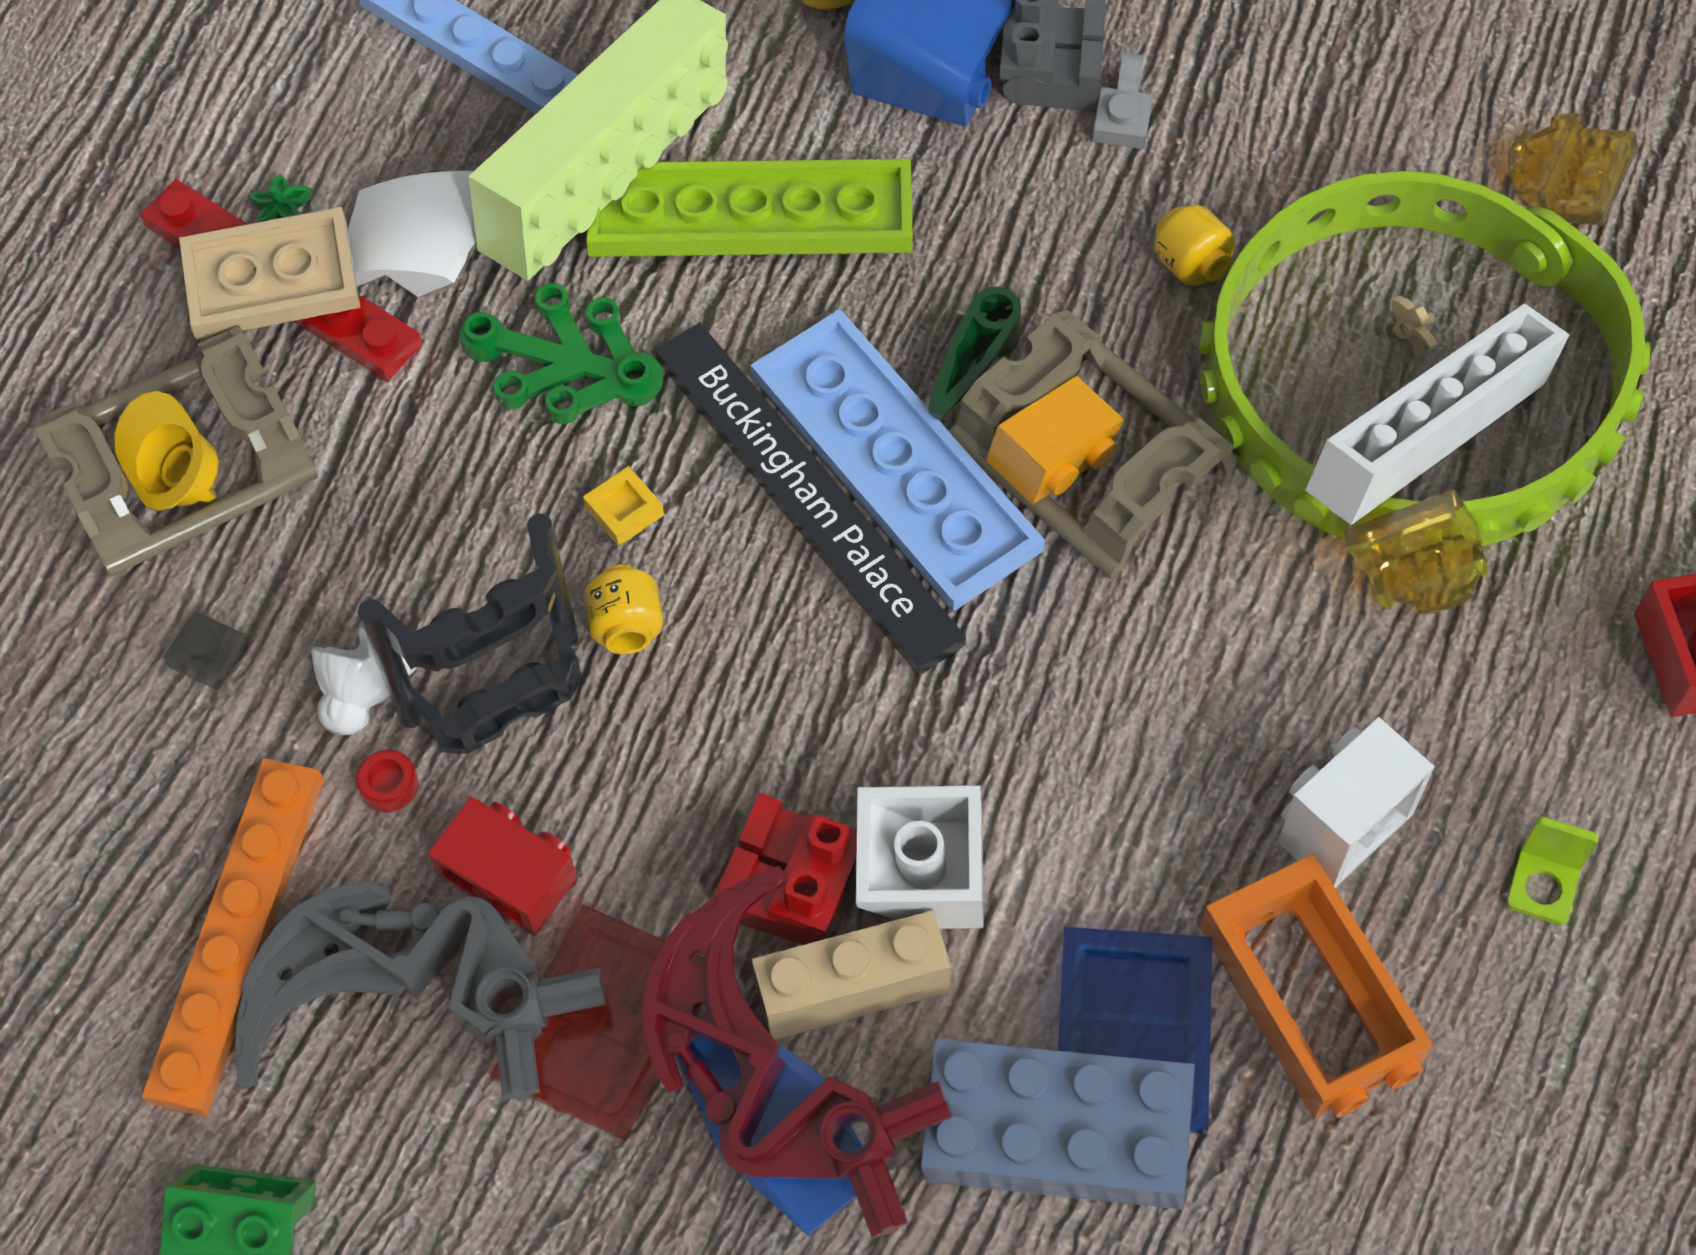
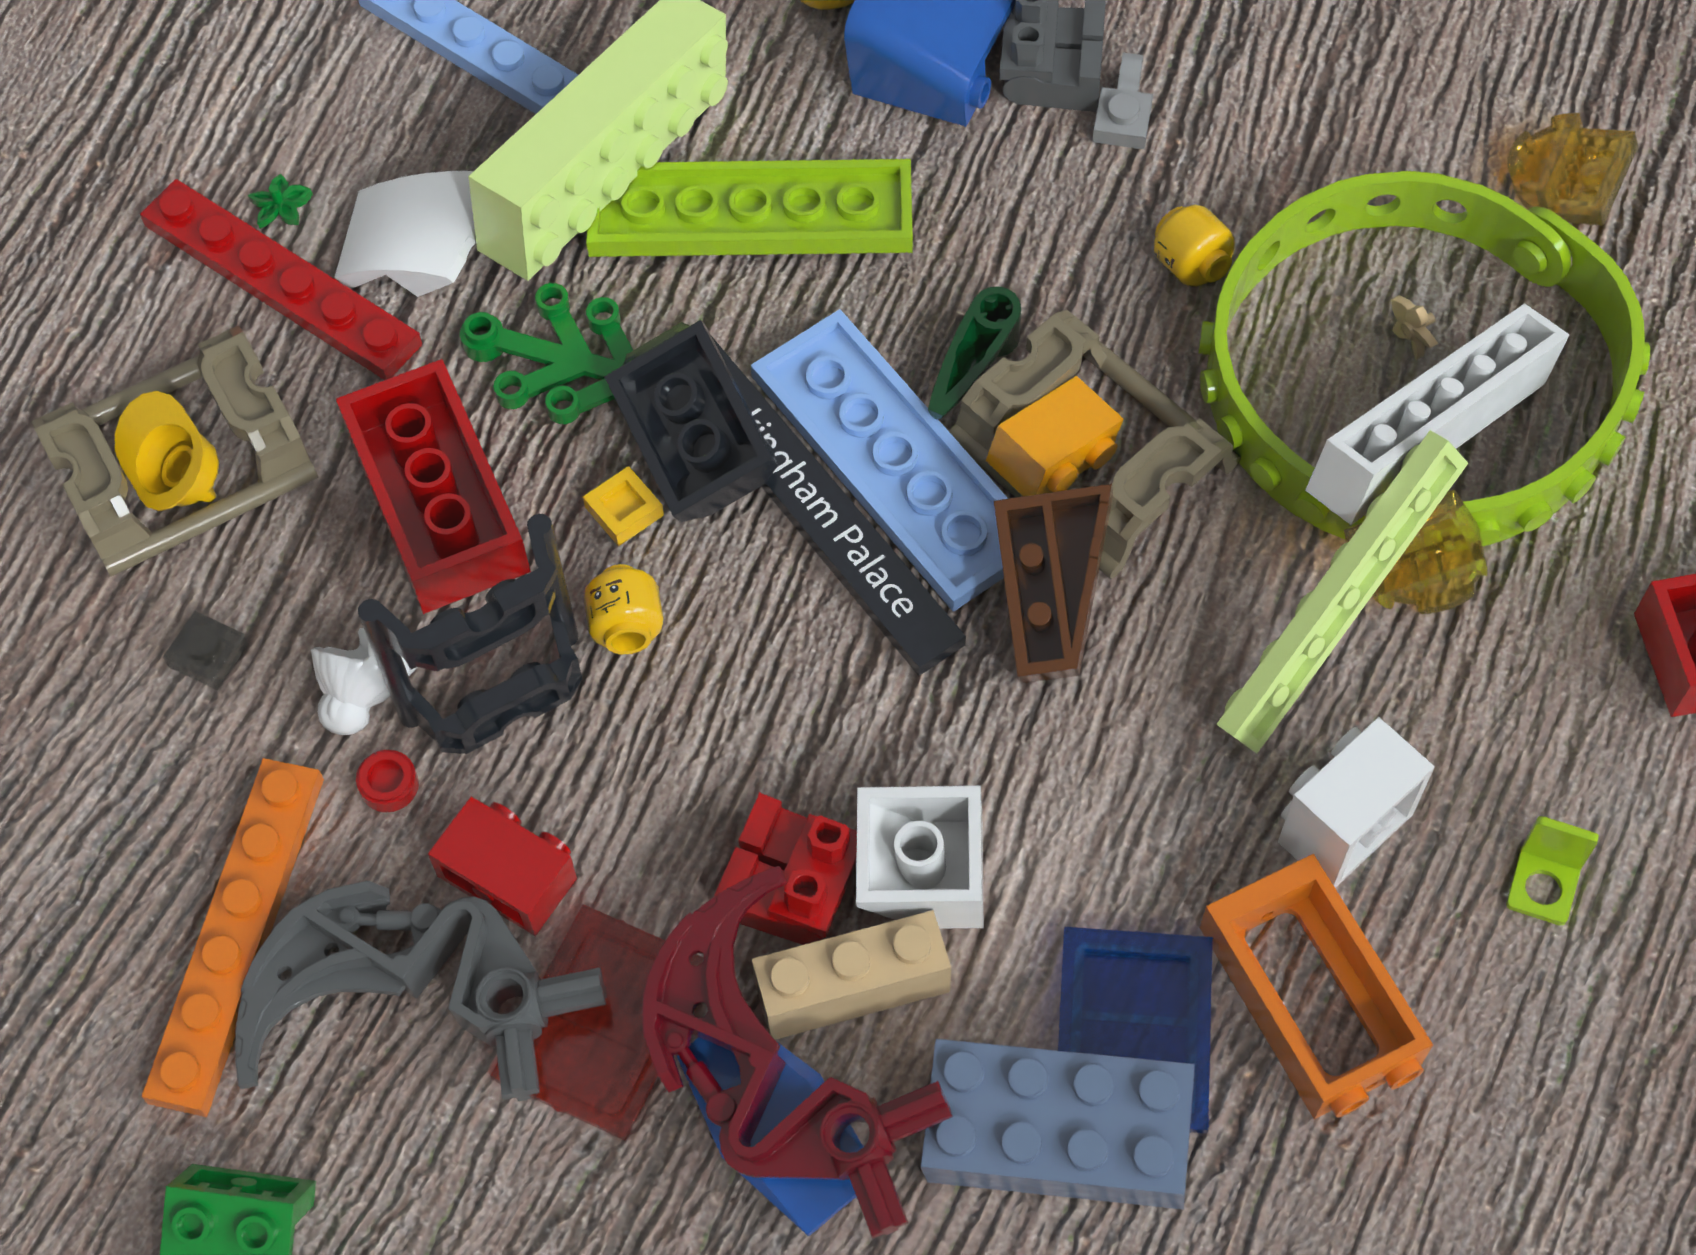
(269, 272): tan plate -> none
(433, 486): none -> red brick
(691, 422): none -> black slope
(1051, 574): none -> reddish brown wedge
(1343, 591): none -> yellowish green plate

